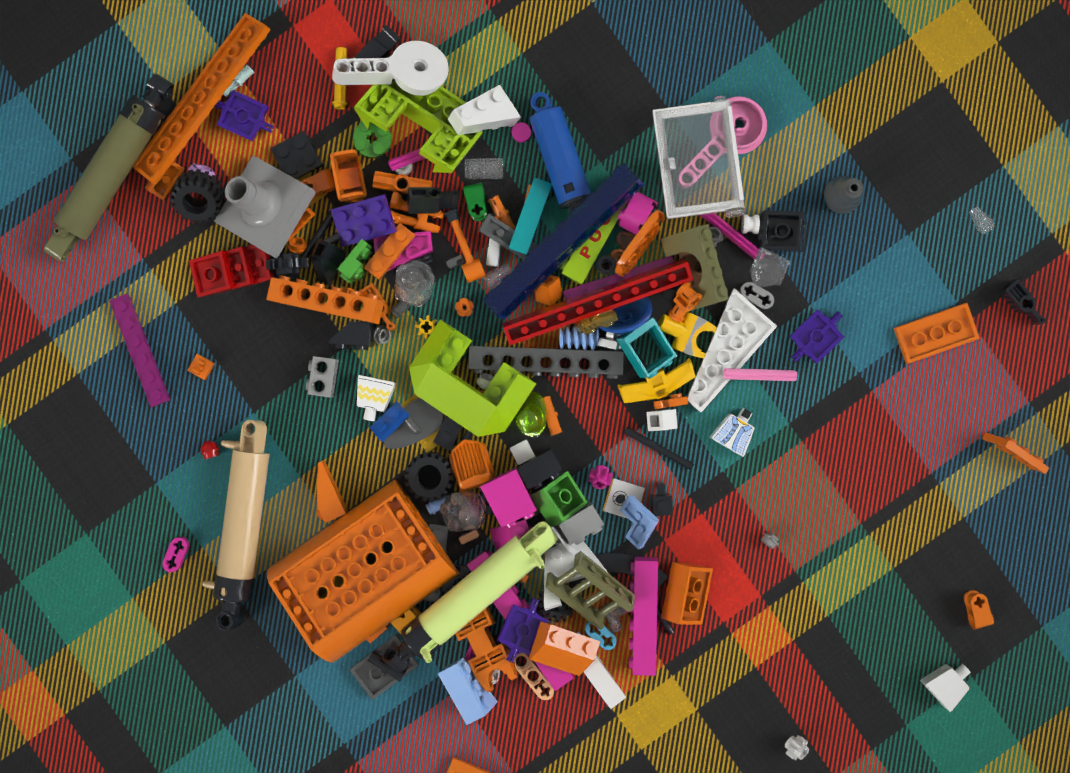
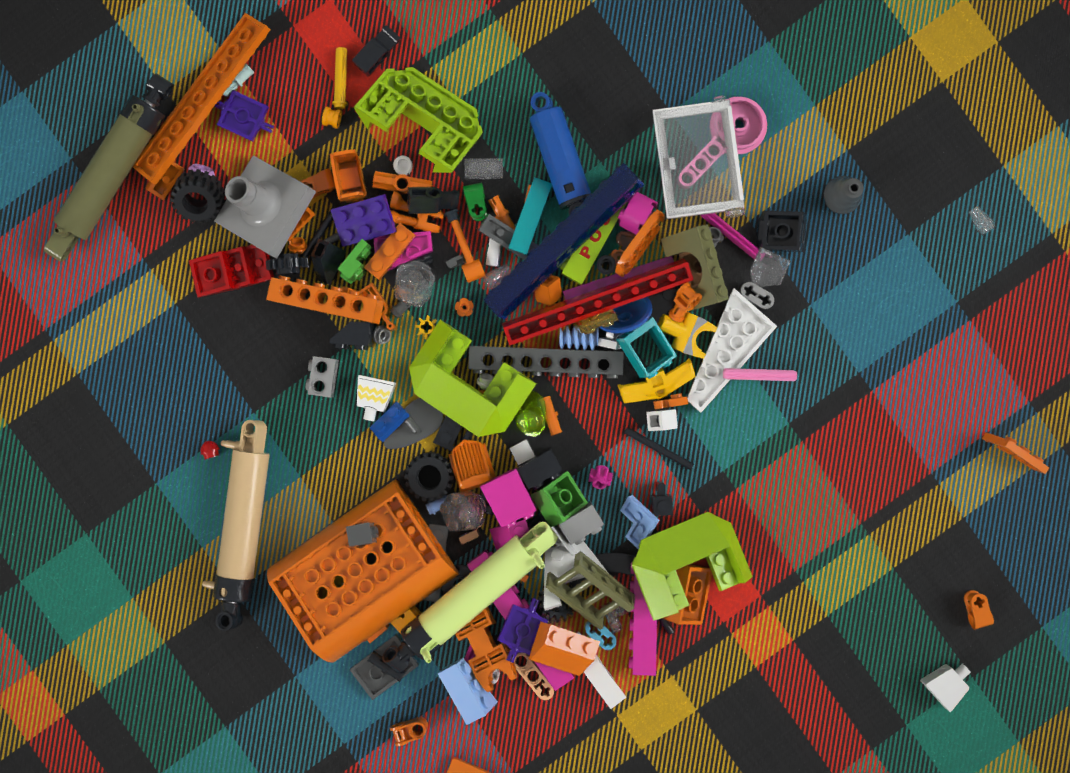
(139, 350): magenta plate -> none
(180, 556): dark pink beam -> none
(201, 366): orange tile -> none
(297, 156): black plate -> none
(329, 500): orange slope -> none
(331, 117): none -> light orange wheel
(362, 534): none -> dark grey brick
(363, 144): bright green plate -> none
(405, 160): dark pink axle -> none
(405, 732): none -> orange piece
(414, 66): white beam -> none
(484, 112): white wedge -> none
(521, 132): dark pink tile -> none
(618, 494): white sticker -> none
(679, 546): none -> lime slope
(734, 432): torso -> none
(750, 224): white wheel -> none
(770, 540): light grey plate -> none
(796, 747): white gear -> none
(816, 336): dark purple plate -> none
(936, 333): orange tile -> none
(1015, 294): black piece -> none

